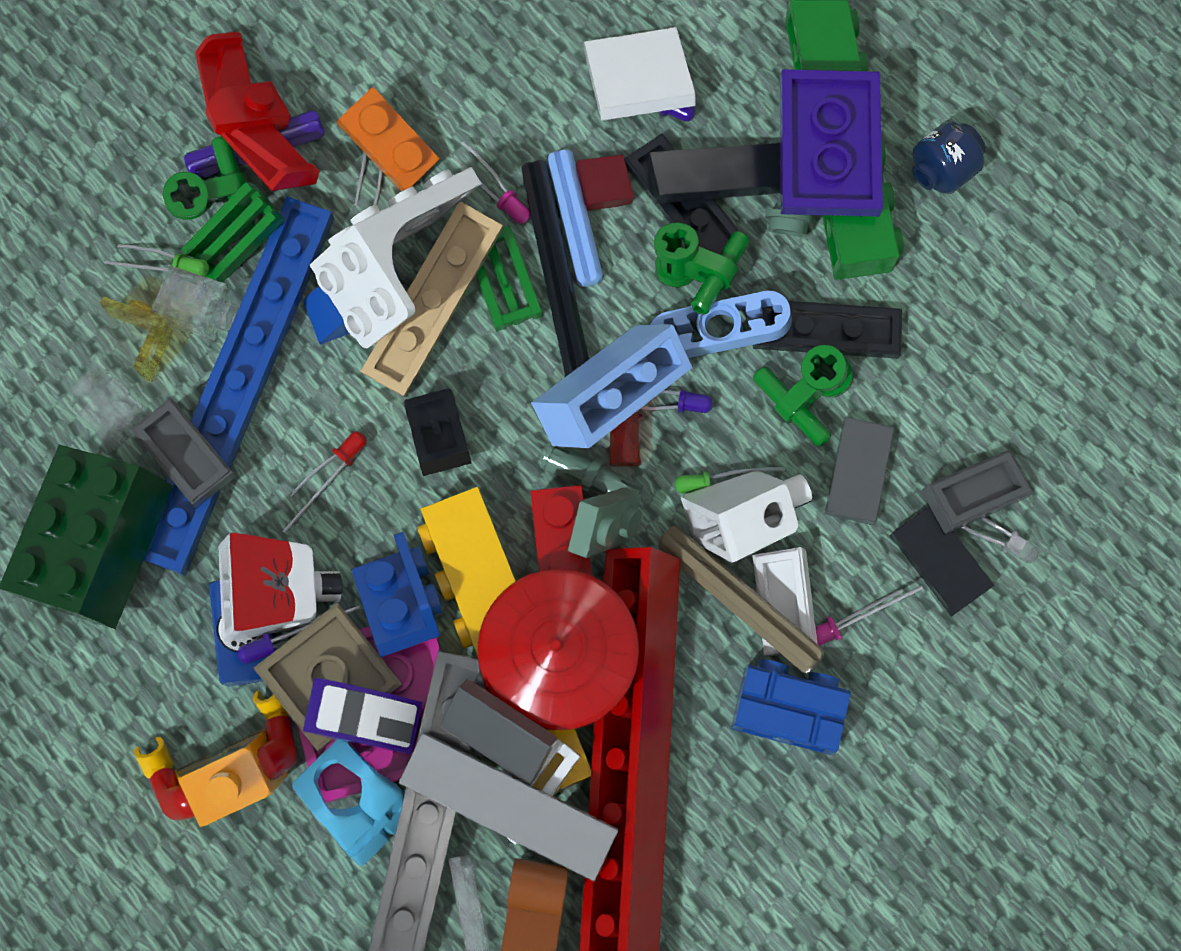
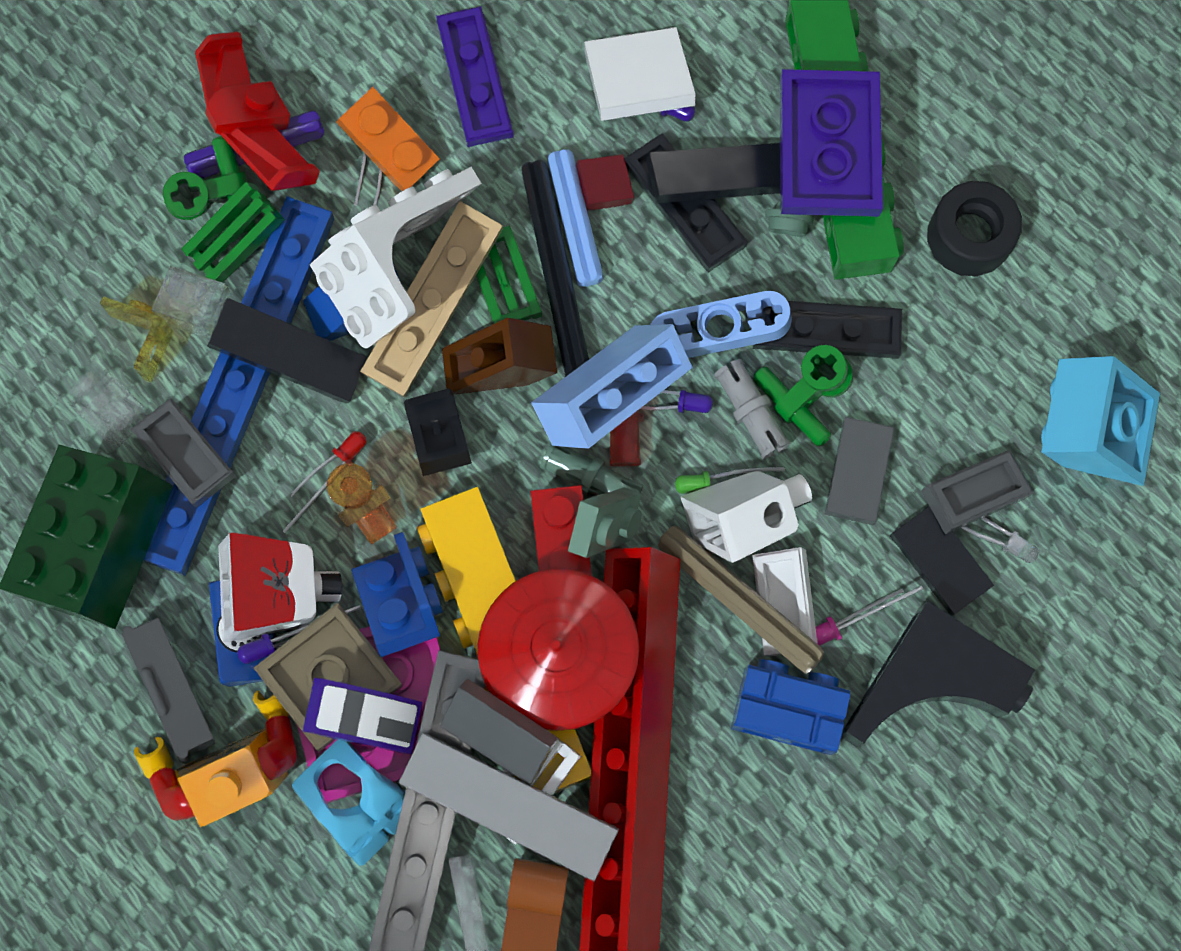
(168, 689): none -> dark grey piece
(181, 261): piece -> none
(286, 351): none -> black tile
(360, 501): none -> clear orange hips
(474, 76): none -> dark purple tile
(500, 357): none -> reddish brown slope
(509, 200): dark pink piece -> none
(696, 263): green piece -> none
(752, 409): none -> light grey pin
(941, 662): none -> black arch
(948, 157): dark blue head -> none
(972, 257): none -> black tyre
(1100, 419): none -> medium azure slope

